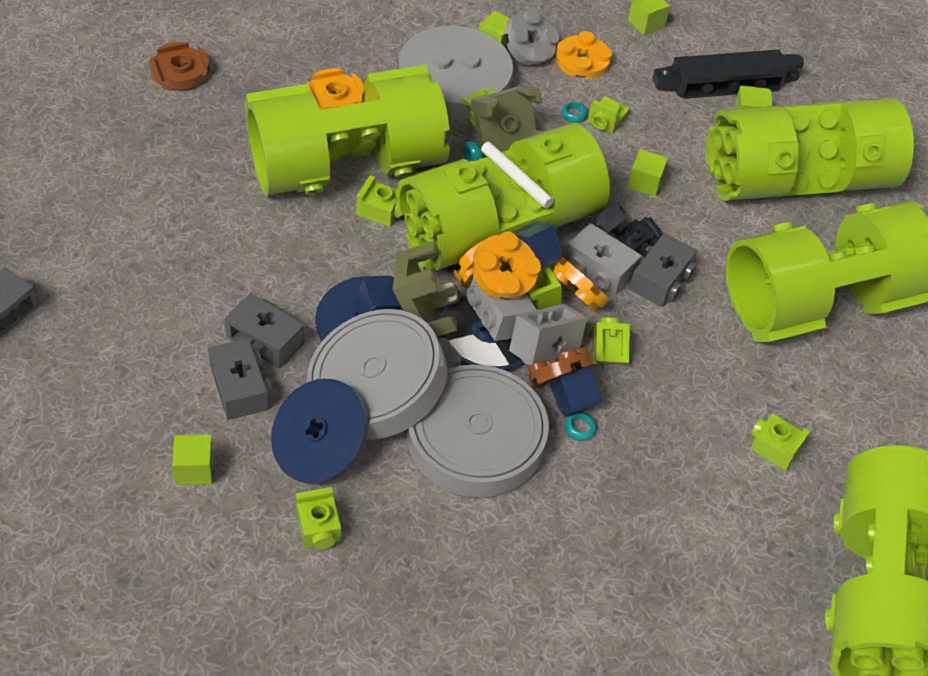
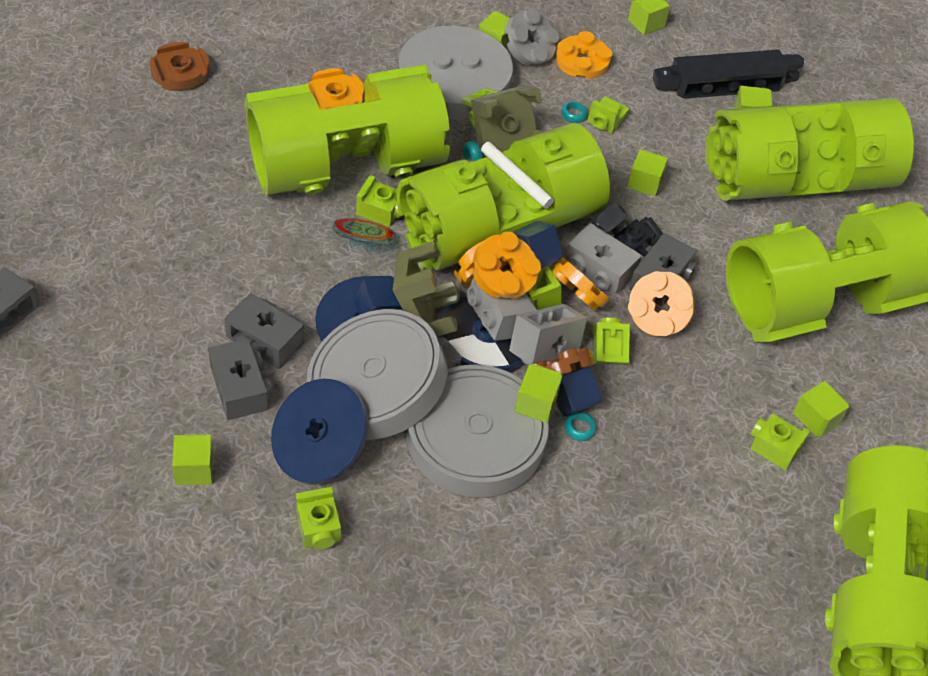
(363, 231): none -> clear light blue piece
(538, 393): none -> lime piece
(680, 302): none -> plate
(821, 409): none -> lime piece

